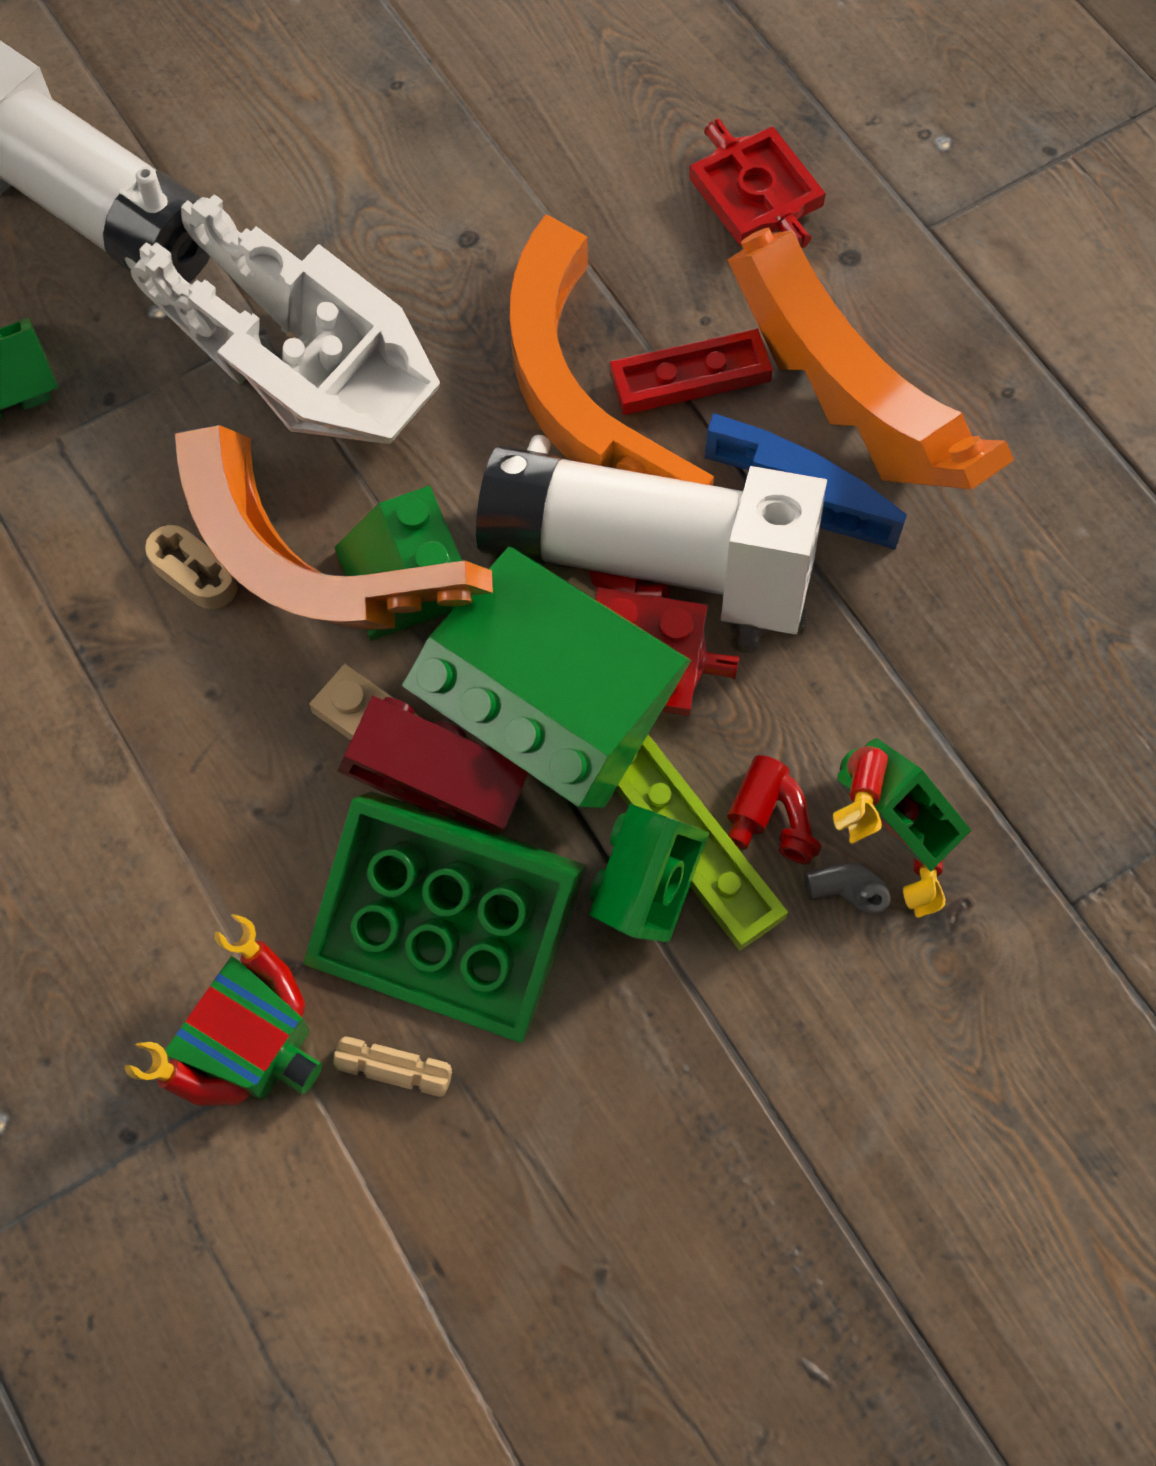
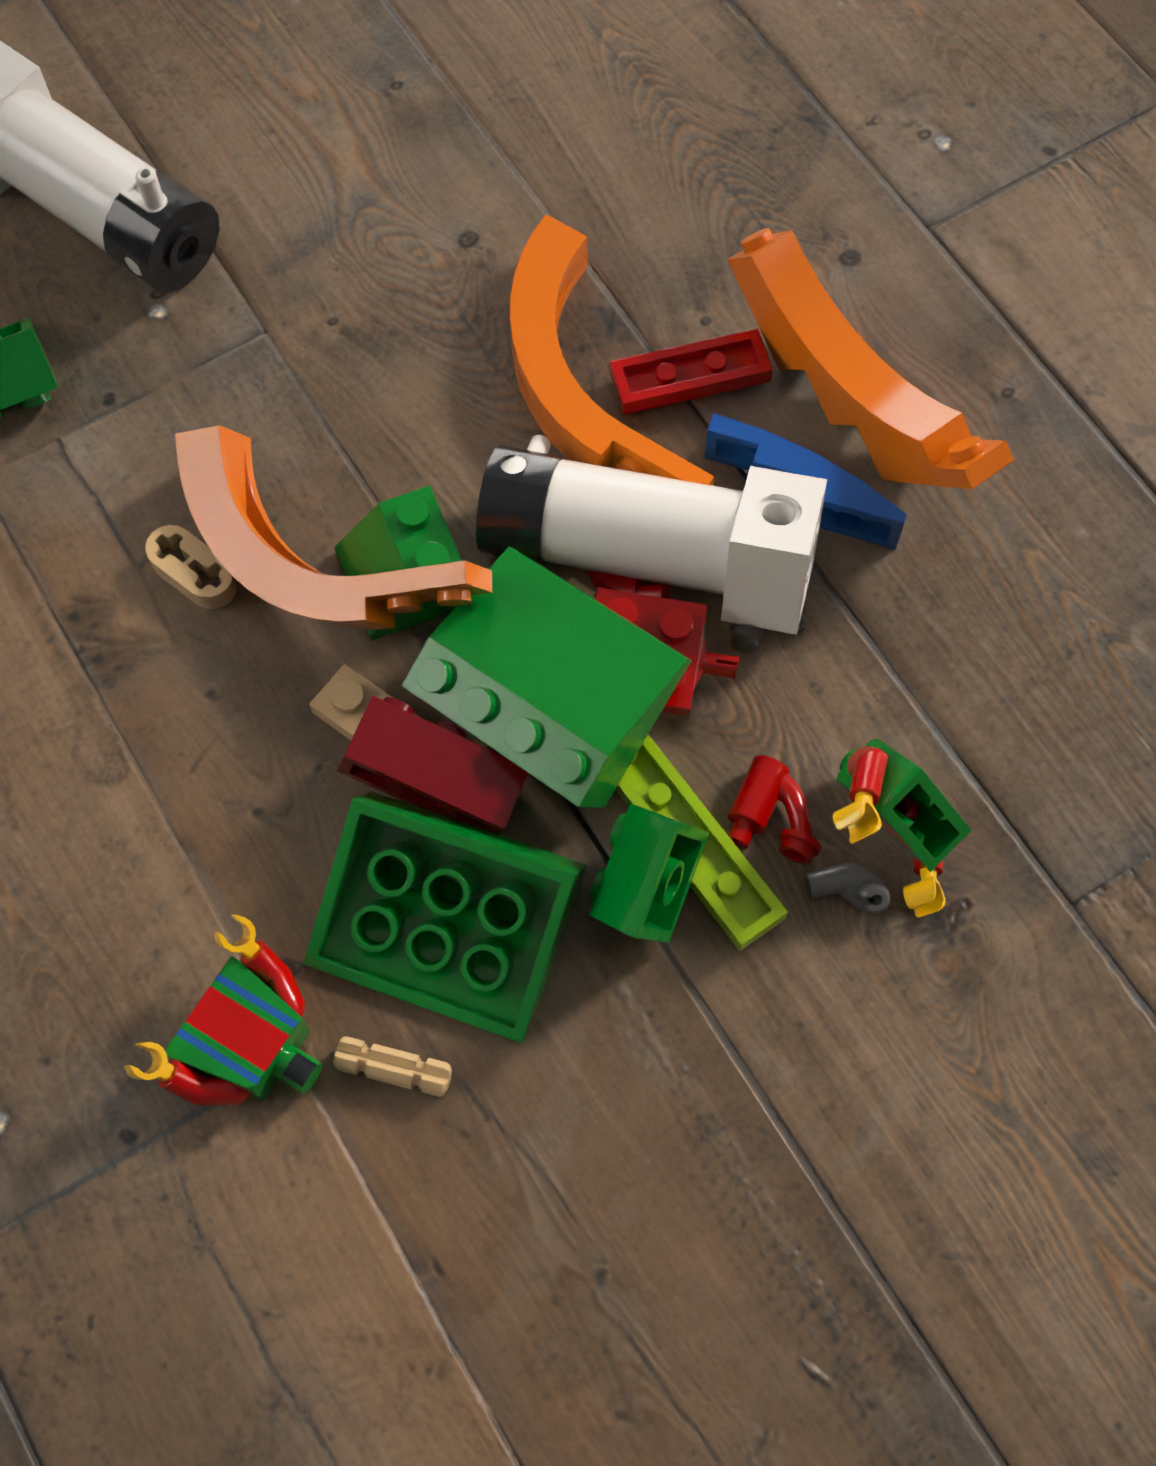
(356, 355): white connector -> none
(756, 183): red plate -> none

